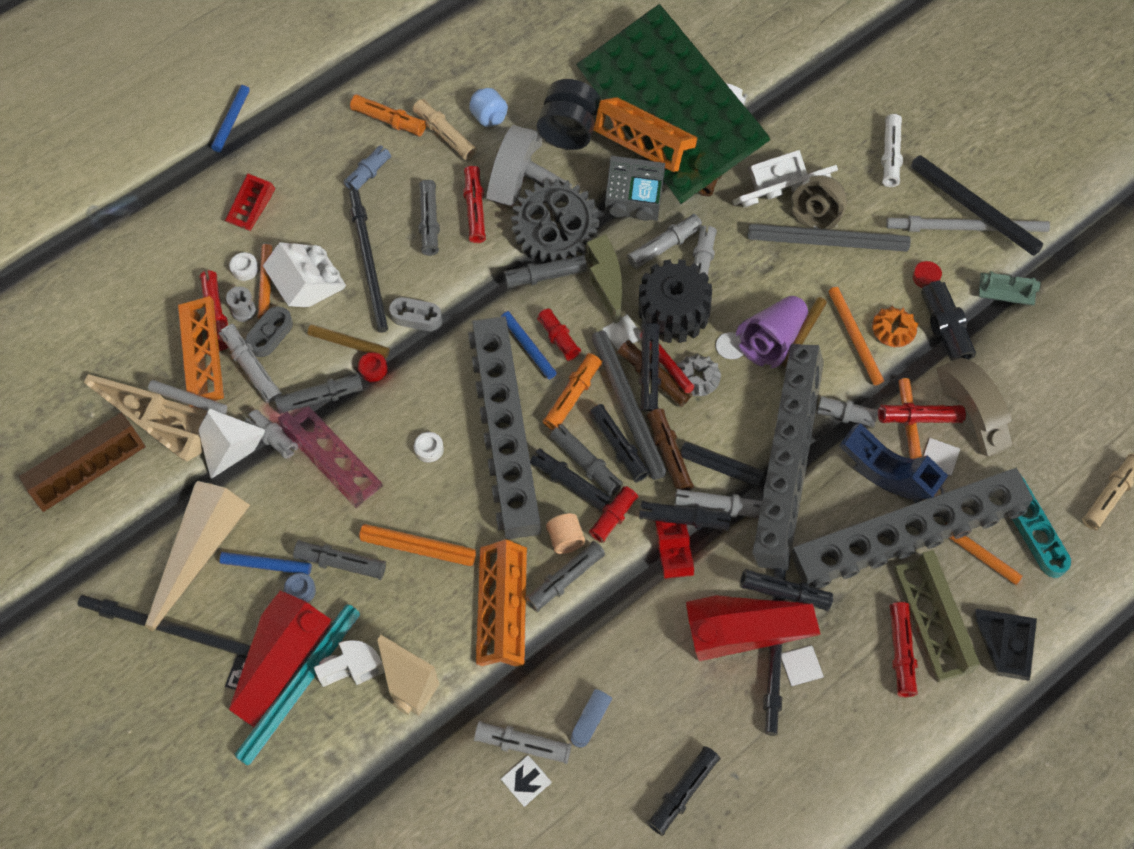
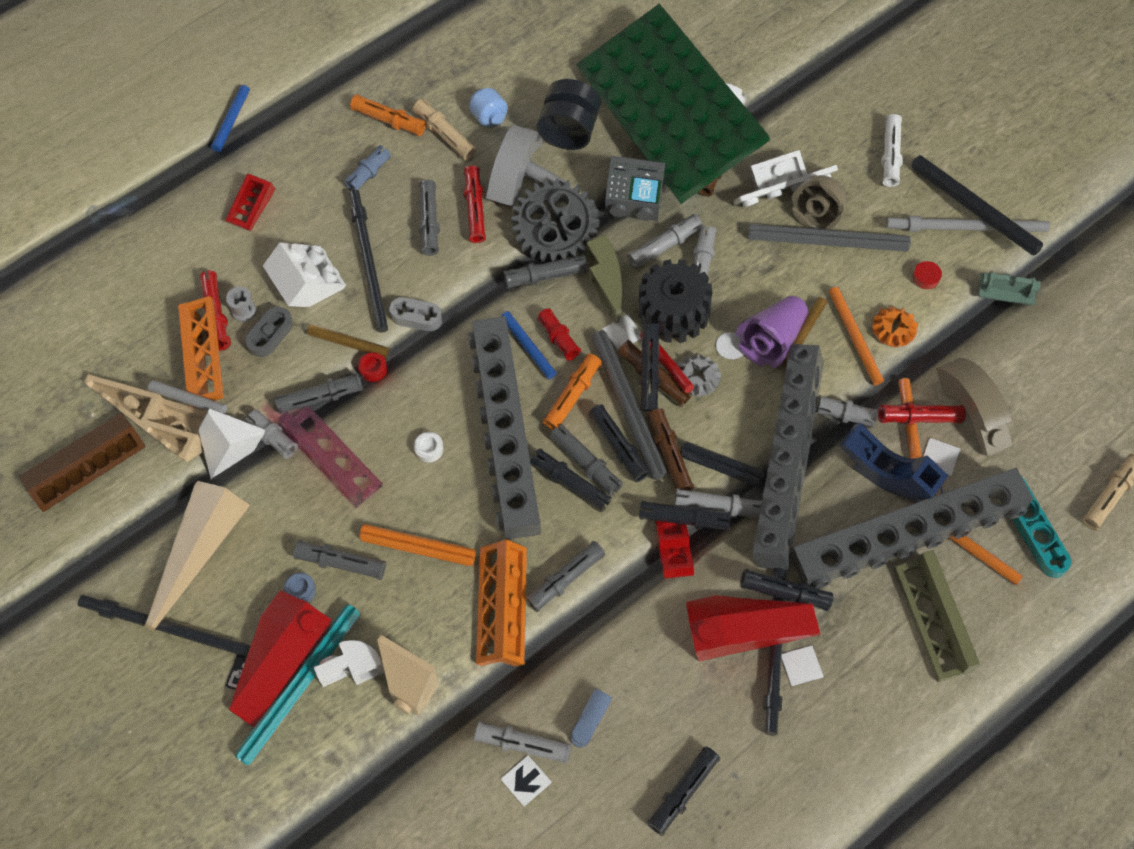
(243, 266): white tile -> none
(246, 358): light grey pin -> none
(265, 282): orange bar -> none
(265, 563): blue bar -> none
(565, 533): light nougat piece -> none
(613, 514): red pin -> none
(649, 126): orange fence -> none
(904, 660): red pin -> none
(948, 321): black piece -> none
(1008, 642): black wing -> none

